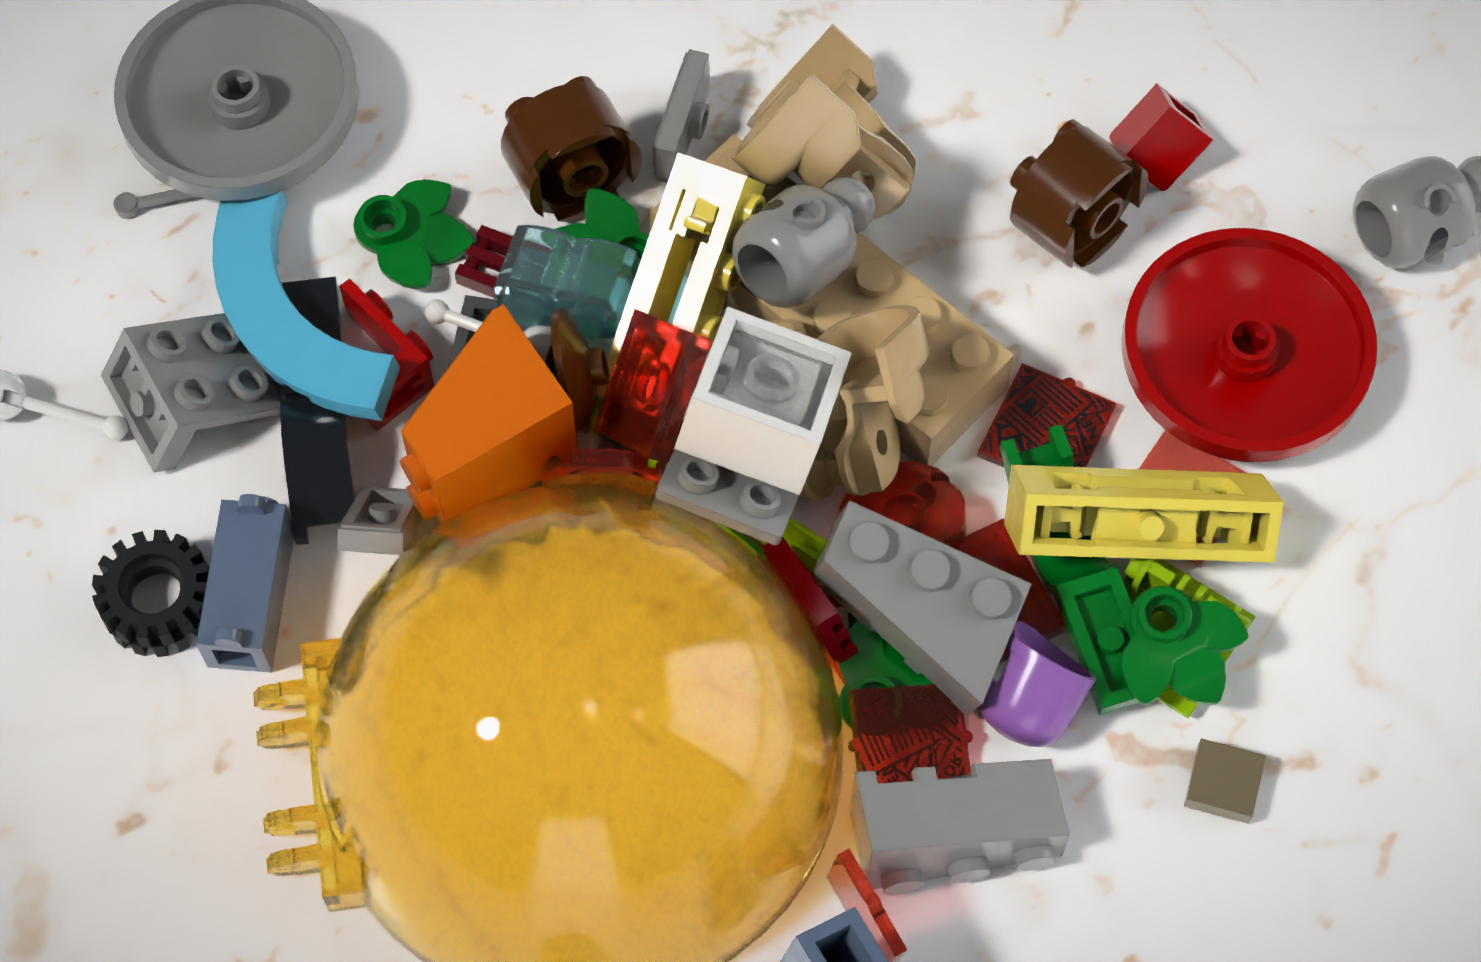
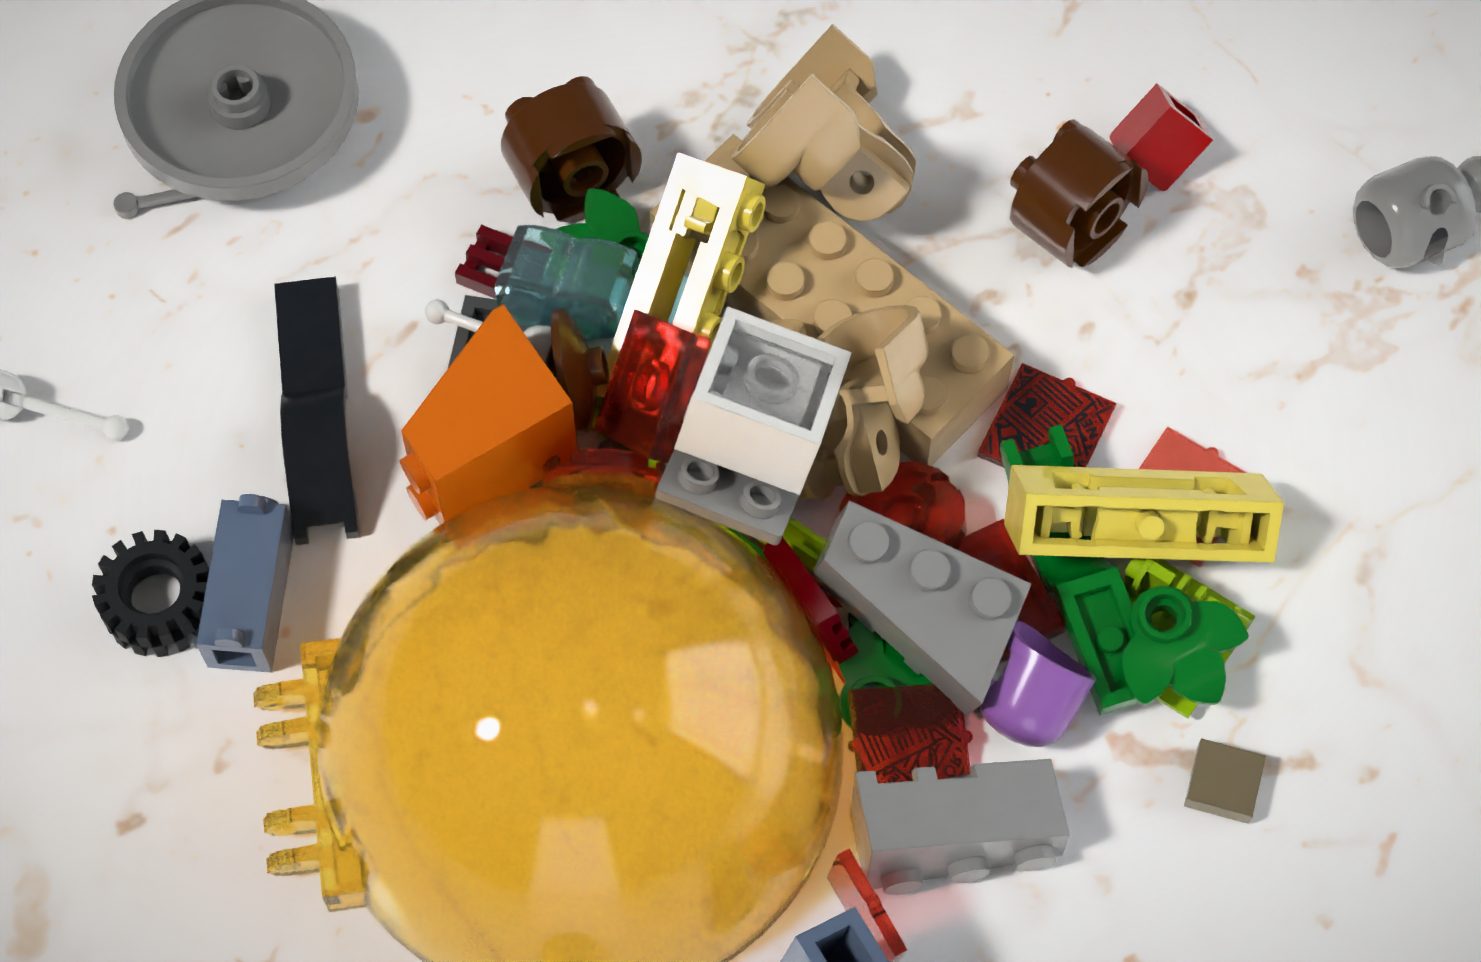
(185, 380): light grey bracket -> none
(275, 331): medium azure tile -> none
(378, 522): light grey plate -> none
(409, 349): red bracket -> none
(420, 235): green plate -> none
(684, 114): light grey plate -> none
(802, 240): light grey piece -> none
(1249, 344): red dish -> none

